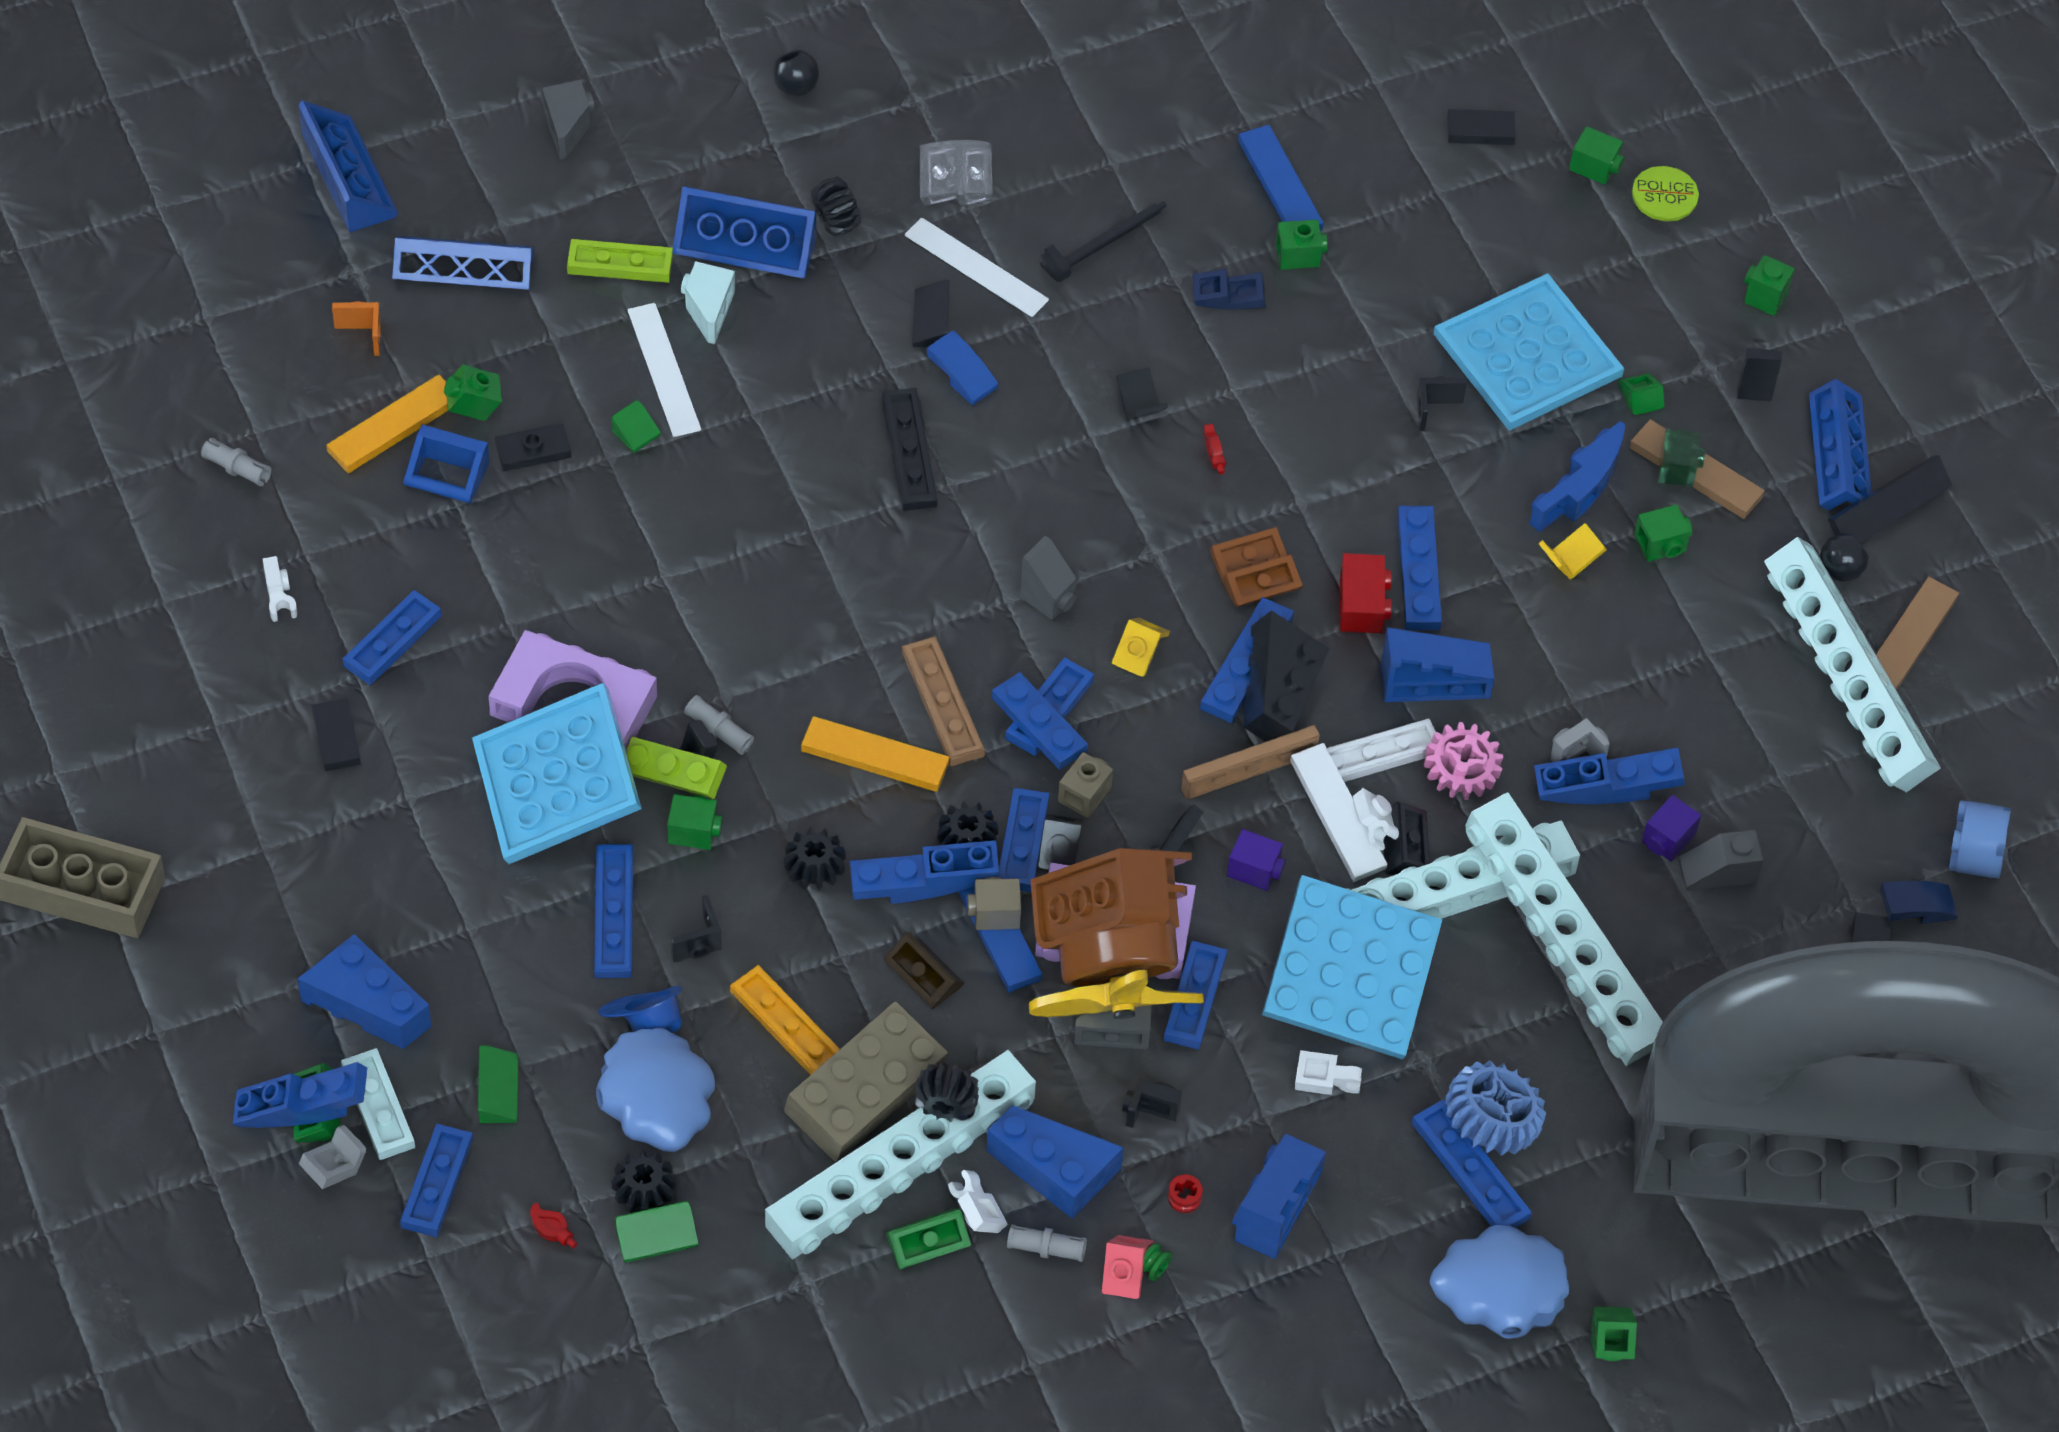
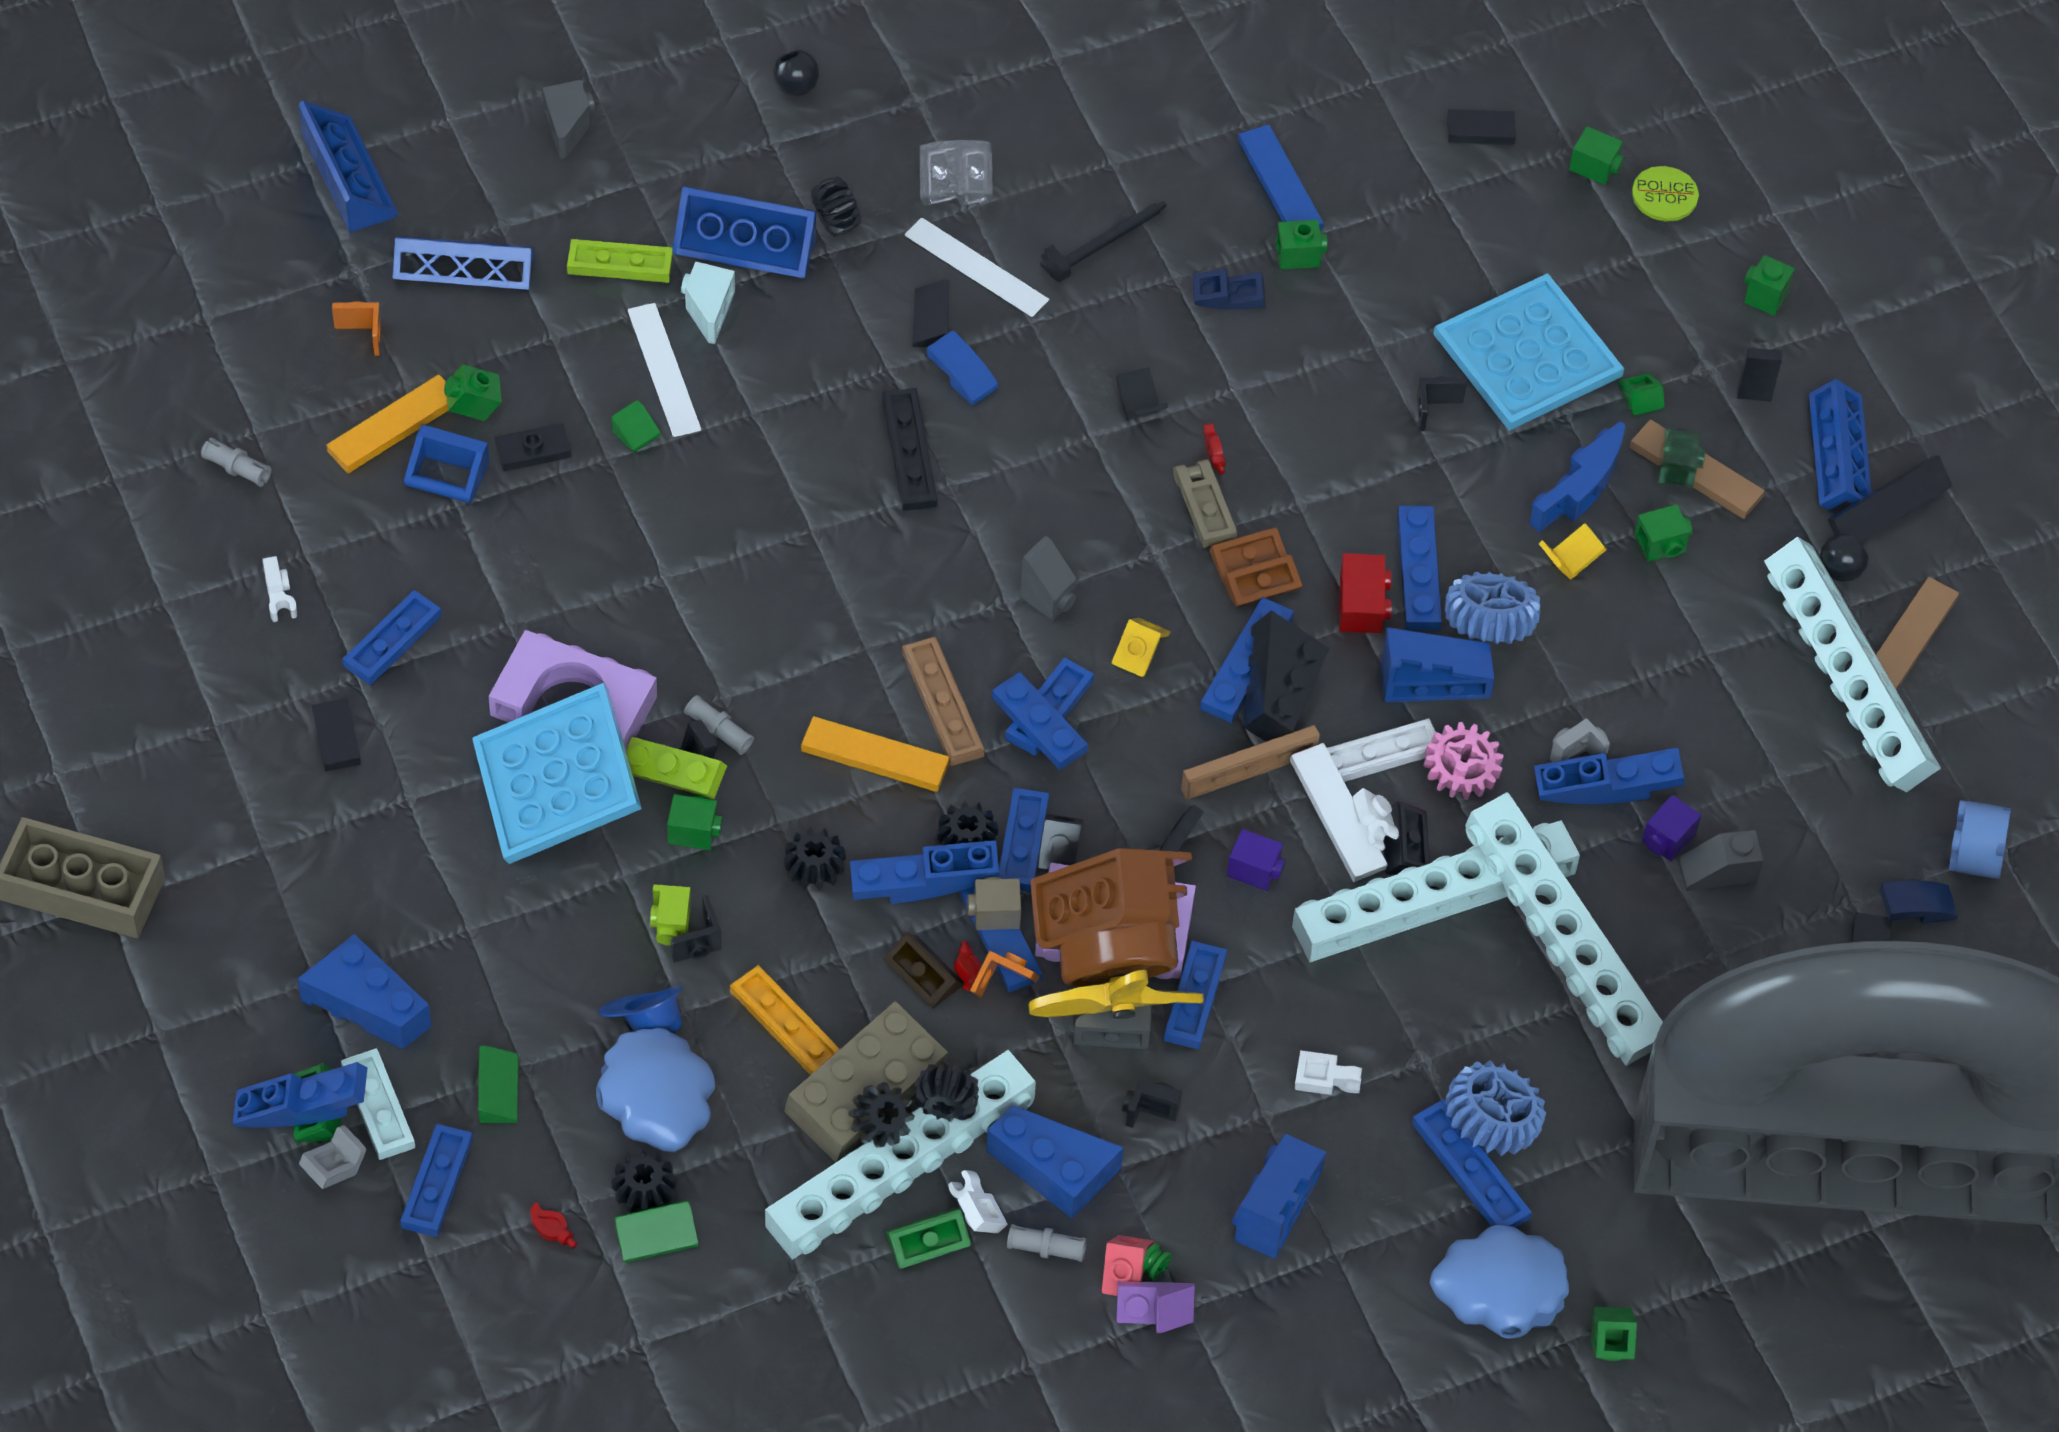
(614, 911): blue tile -> none
(670, 912): none -> lime brick
(890, 1105): none -> black gear
(967, 965): none -> red piece
(1009, 962): none -> orange bracket
(1085, 784): dark tan brick -> none
(1156, 1303): none -> medium lavender slope
(1192, 1201): red bush -> none
(1205, 503): none -> dark tan plate
(1352, 967): medium azure plate -> none
(1492, 607): none -> medium blue gear

